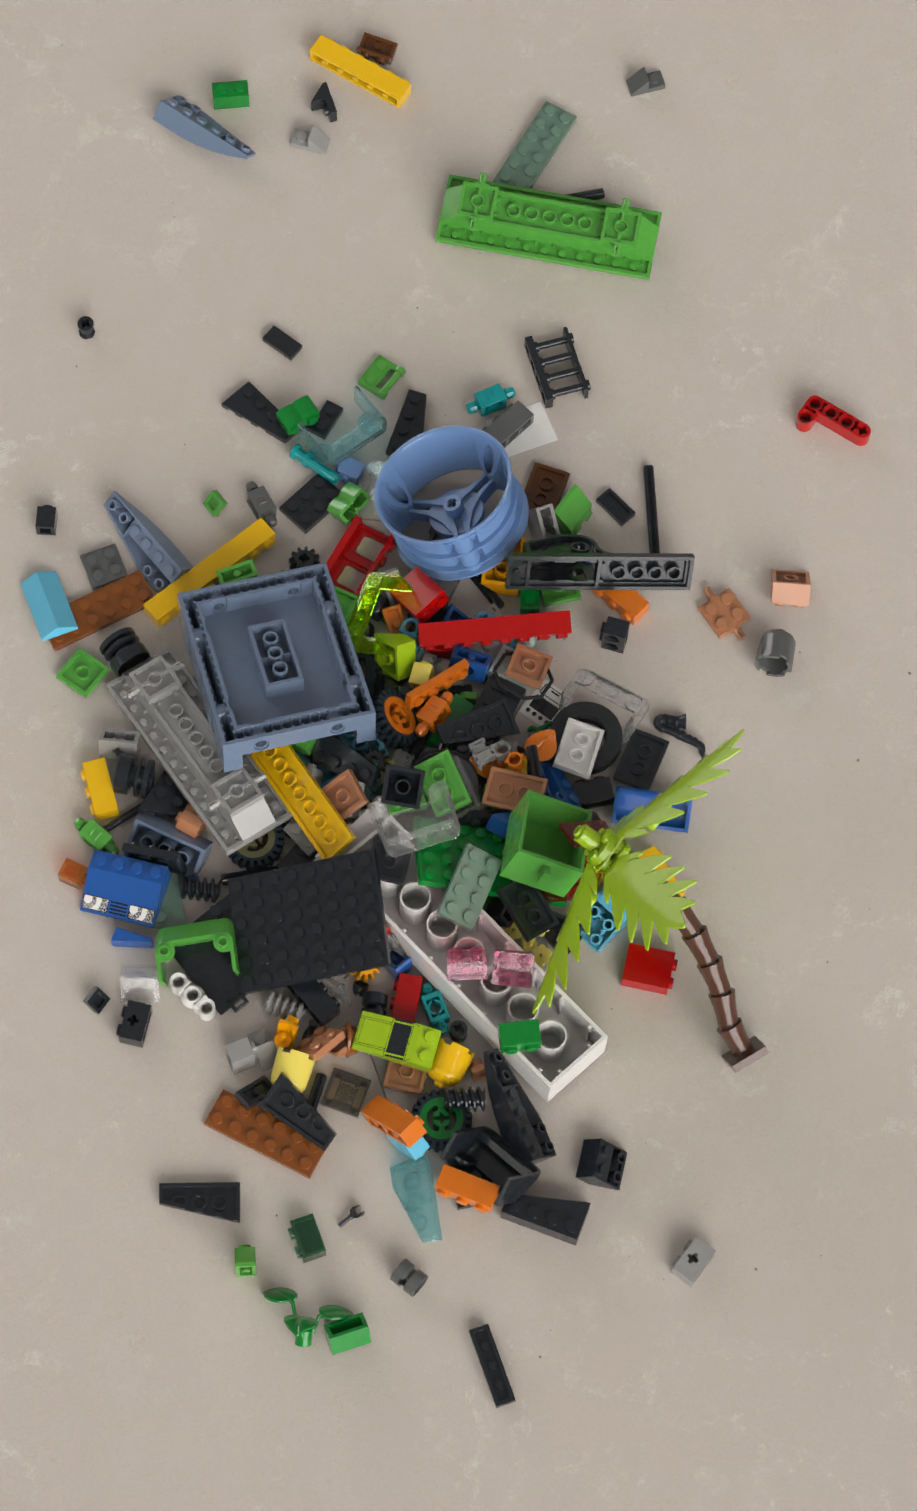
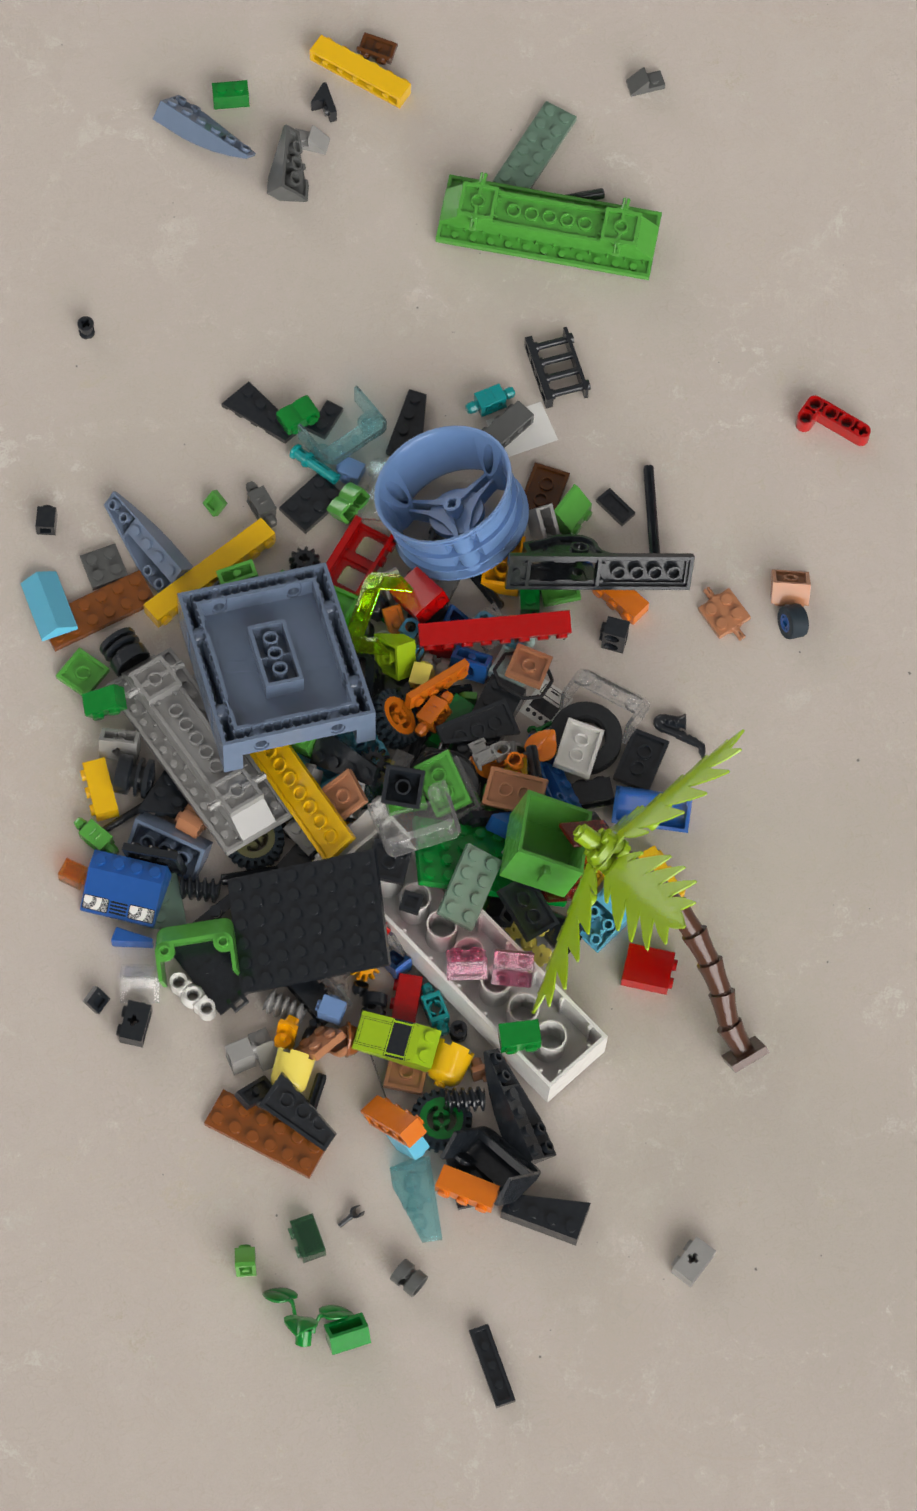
(104, 702): none -> green piece
(209, 1199): black wing -> none
(282, 343): black tile -> none
(286, 175): none -> dark grey wedge
(331, 1009): none -> medium blue brick
(346, 1092): clear smoke tile -> none
(377, 373): bright green plate -> none
(411, 902): none -> black plate
(601, 1164): black slope -> none
(775, 653): dark grey cylinder -> none
(793, 621): none -> black wheel

